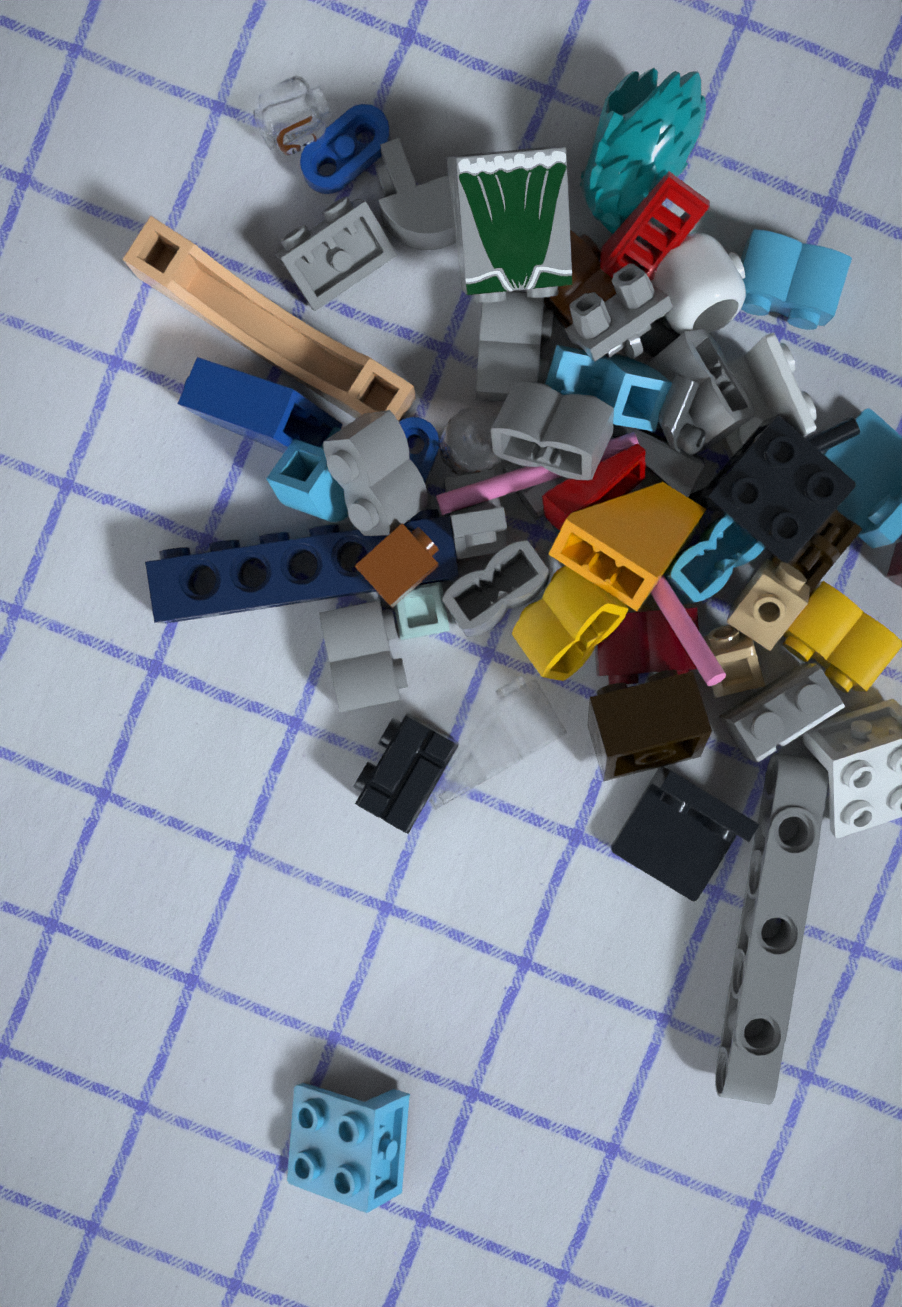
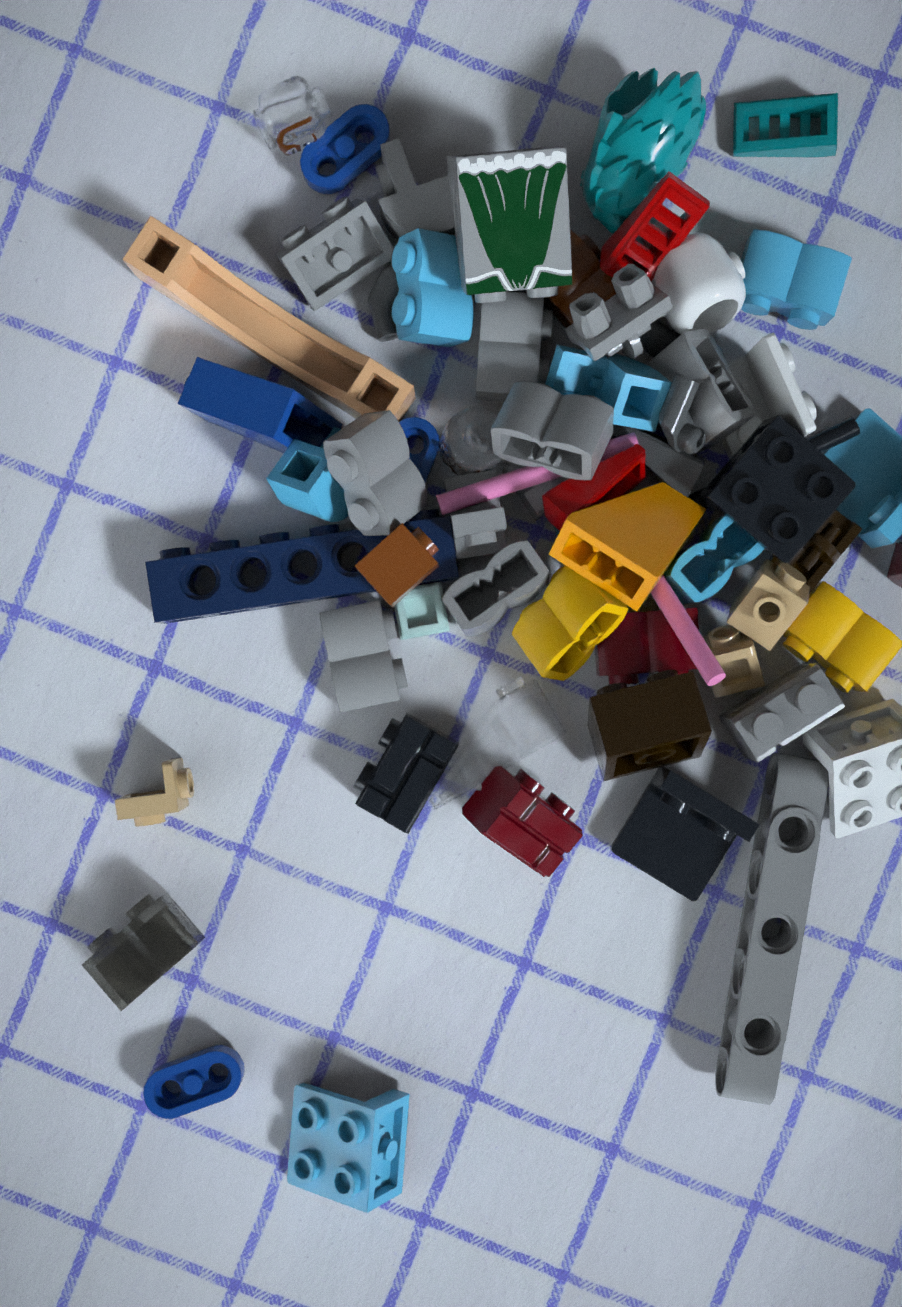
(143, 950): none -> clear smoke brick
(151, 806): none -> tan bracket
(197, 1081): none -> blue plate
(380, 304): none -> dark grey arm
(430, 293): none -> medium azure brick
(522, 820): none -> dark red brick
(803, 107): none -> teal slope

